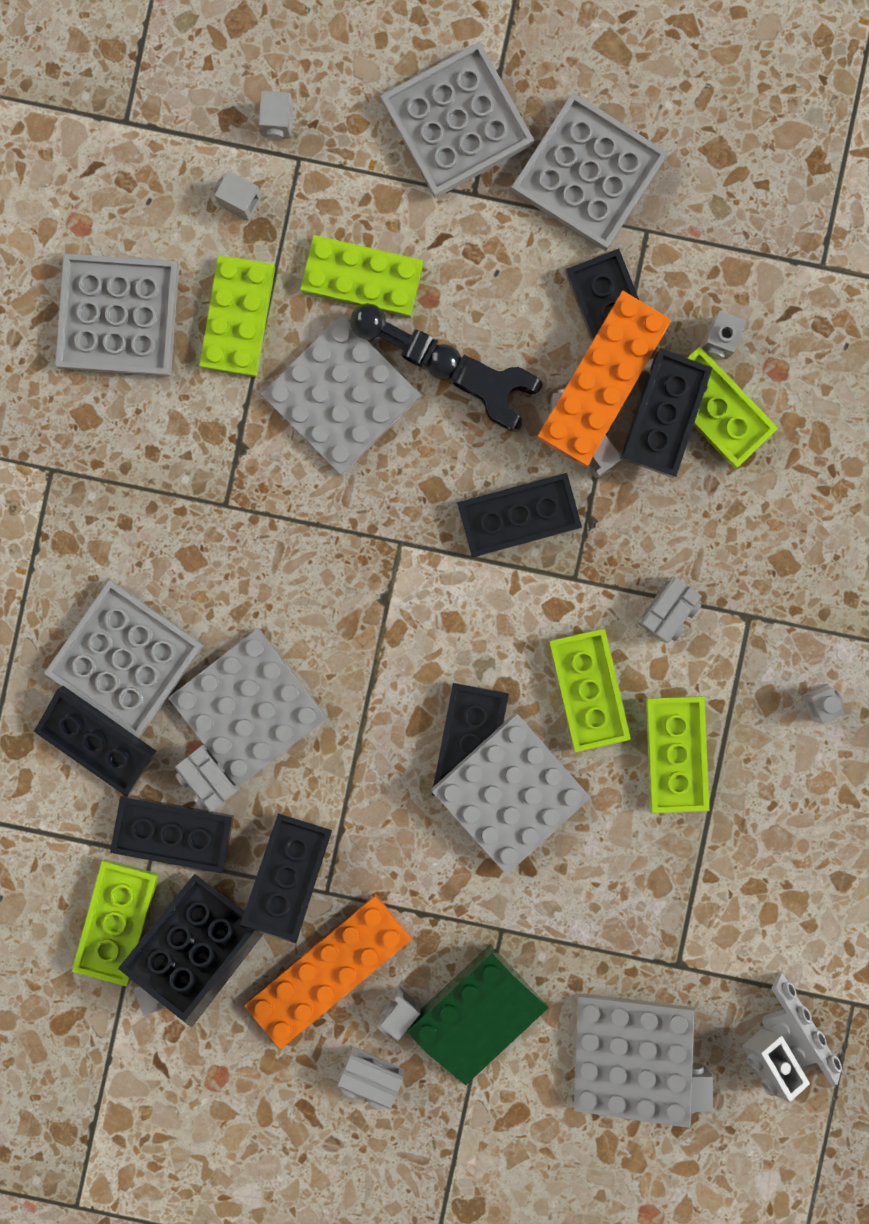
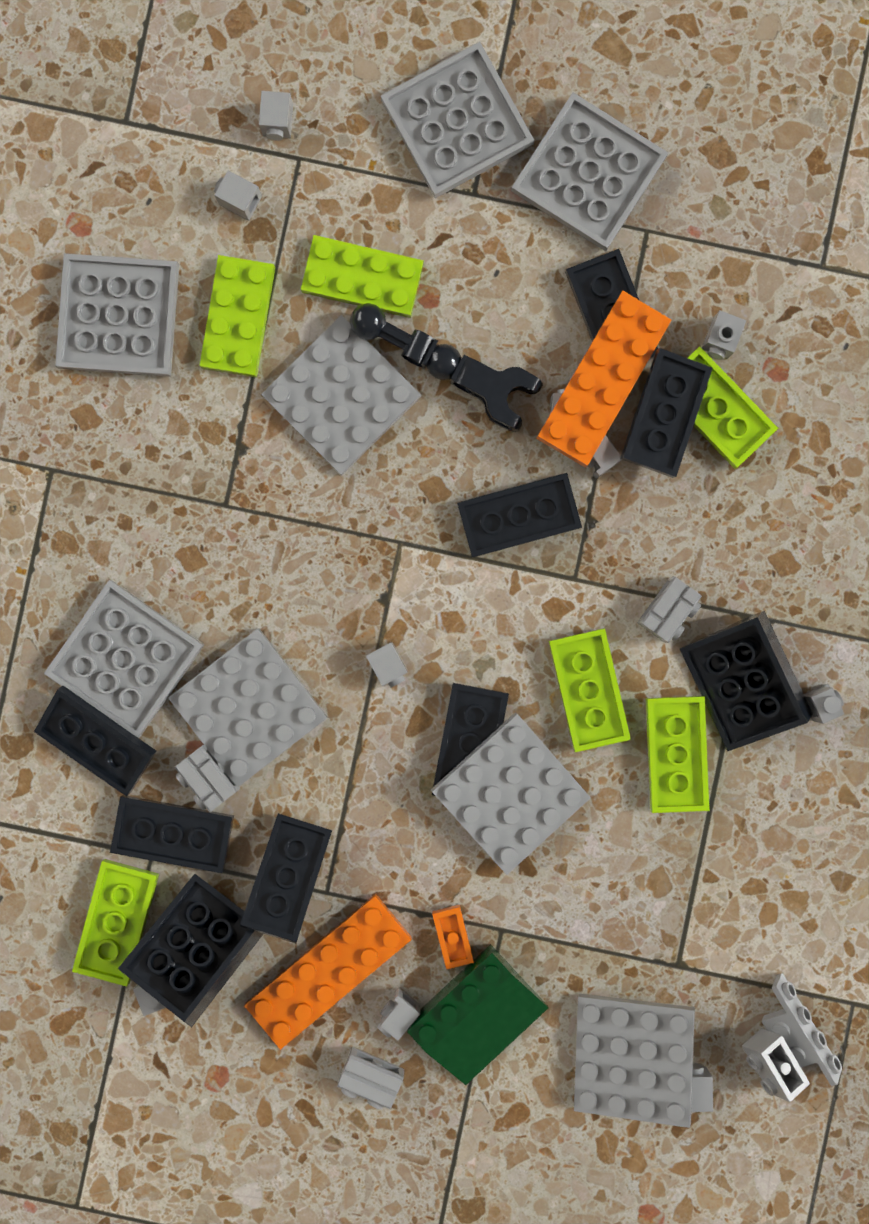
(387, 665): none -> light grey brick
(453, 937): none -> orange plate
(747, 682): none -> black slope

